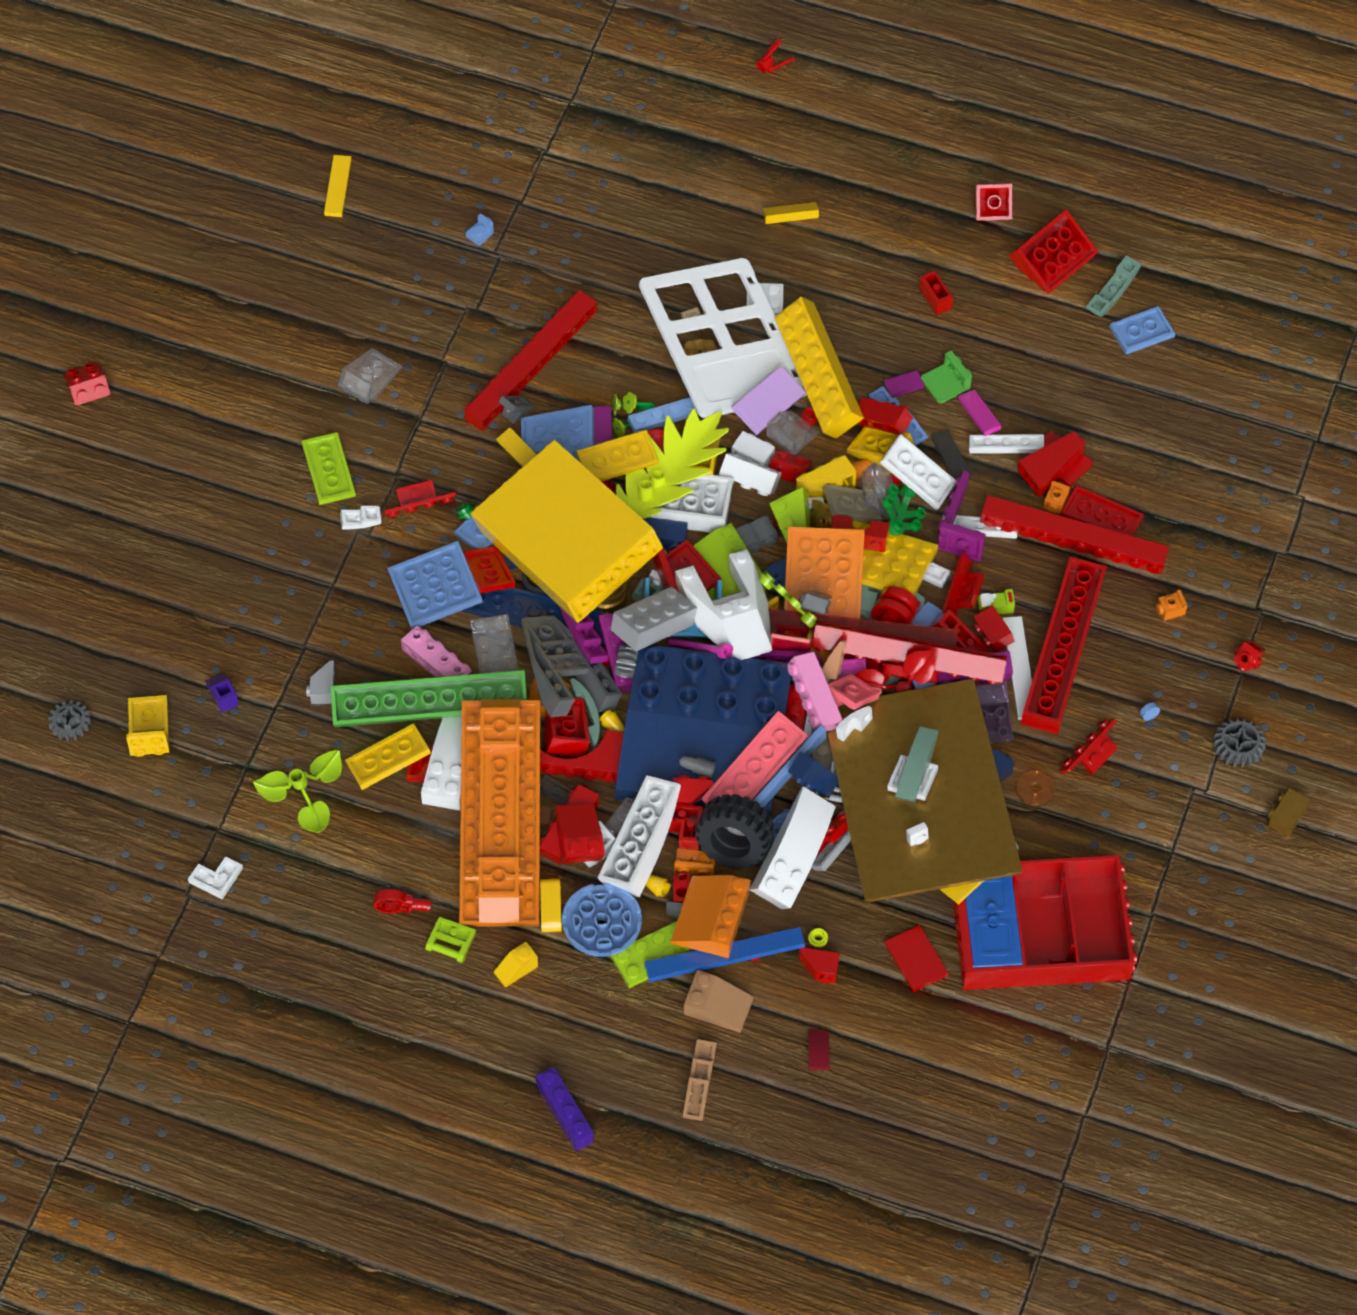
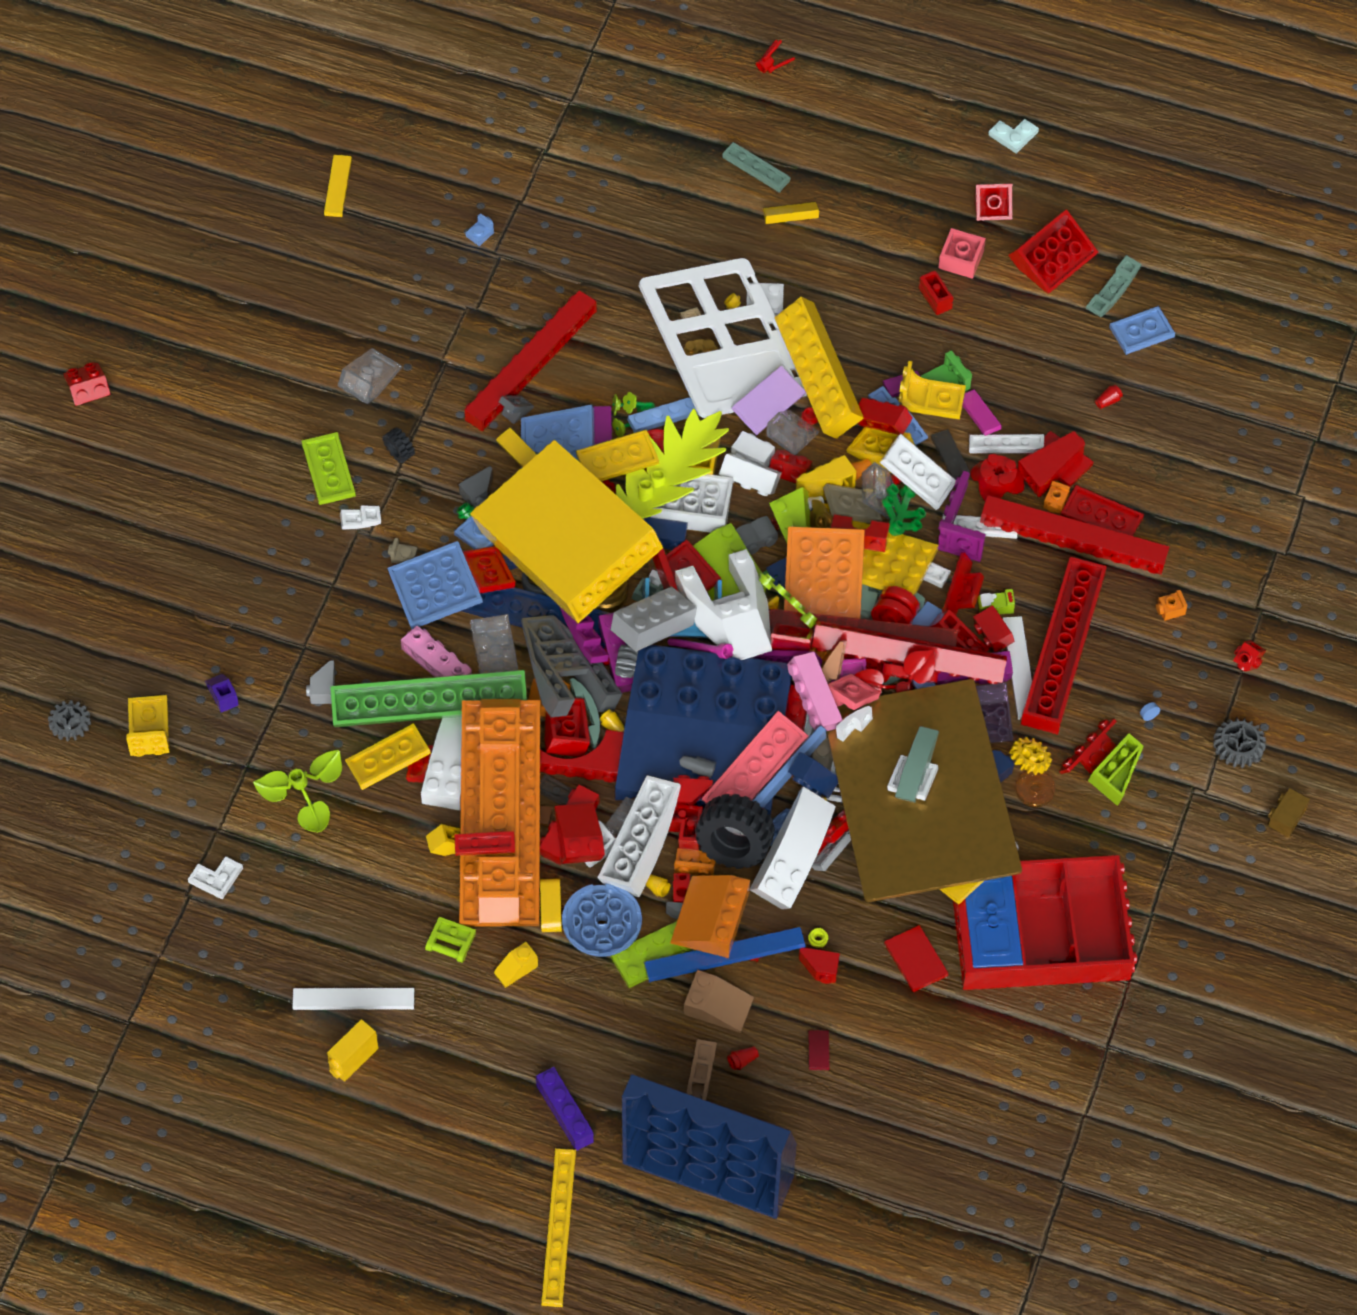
(352, 998): none -> white tile
(352, 1050): none -> yellow brick
(398, 445): none -> black tyre
(400, 902): red pin -> none
(401, 552): none -> dark tan bracket
(416, 496): red bracket -> none
(442, 840): none -> yellow slope
(477, 488): none -> dark grey slope
(484, 843): none -> red plate
(558, 1227): none -> yellow tile
(706, 1146): none -> dark blue piece
(732, 301): none -> yellow plate
(740, 1058): none -> red cone
(756, 167): none -> sand green plate
(816, 602): dark grey brick -> none
(917, 834): white plate -> none
(930, 396): none -> yellow bracket
(962, 253): none -> coral brick
(994, 485): none -> red brick
(1015, 138): none -> light aqua plate
(1030, 755): none -> yellow gear
(1109, 397): none -> red cone
(1116, 770): none -> lime wedge

